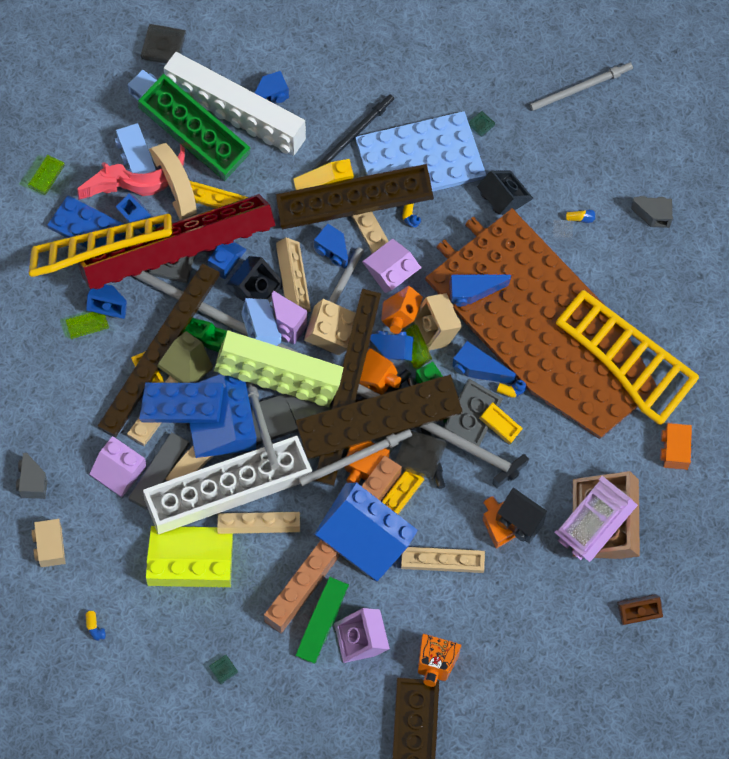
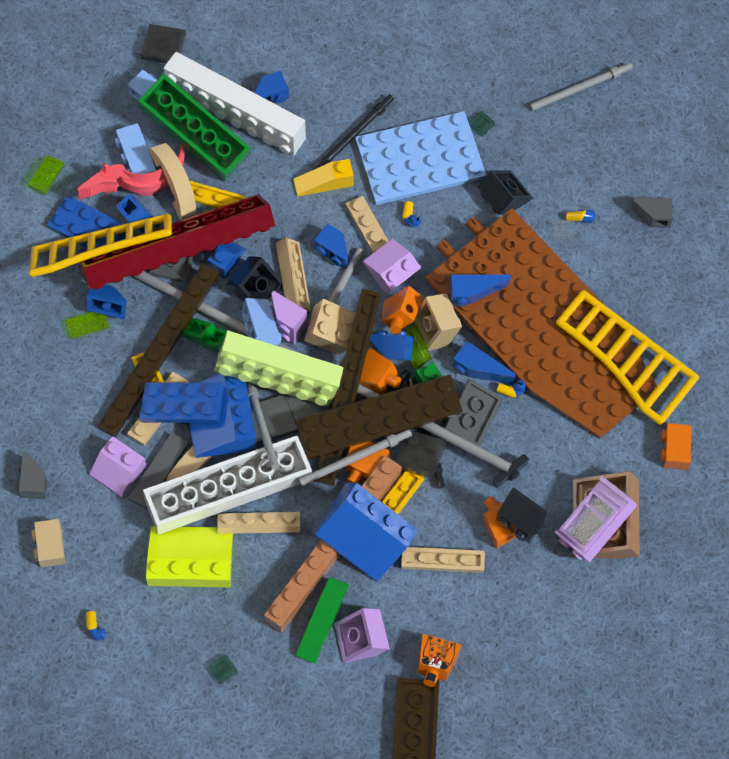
(186, 359): olive slope -> none
(354, 196): dark brown plate -> none
(500, 423): yellow tile -> none
(640, 609): reddish brown slope -> none

